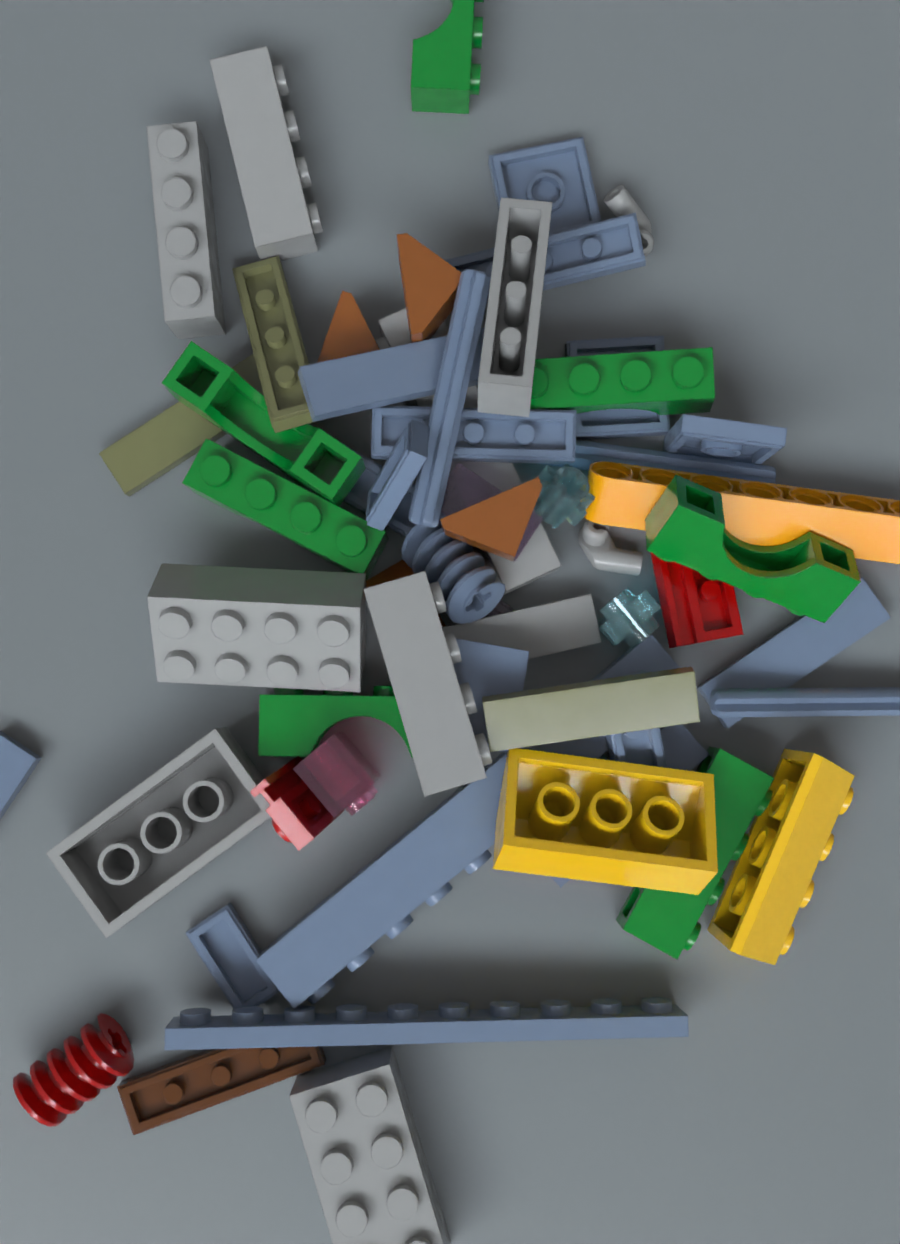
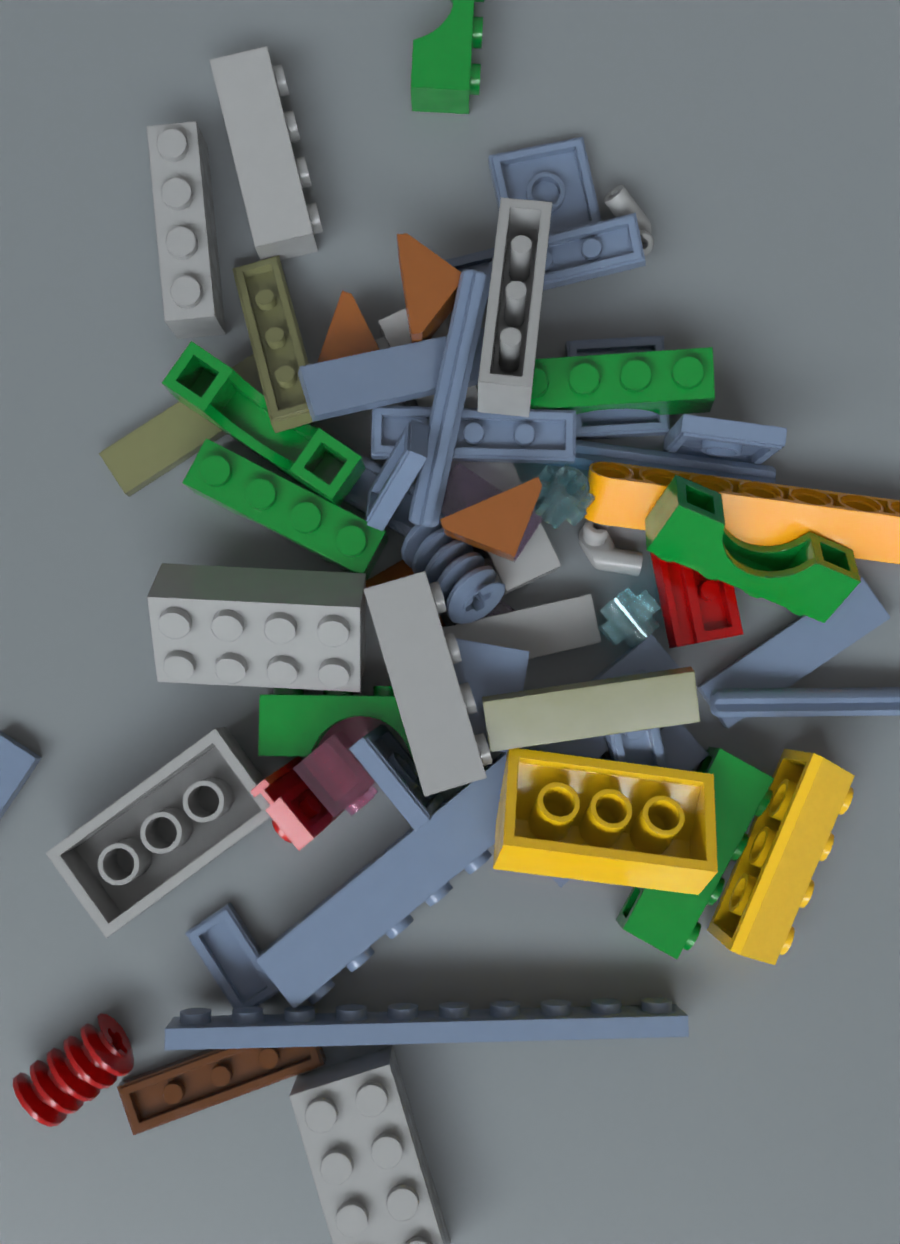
(396, 775): none -> sand blue tile

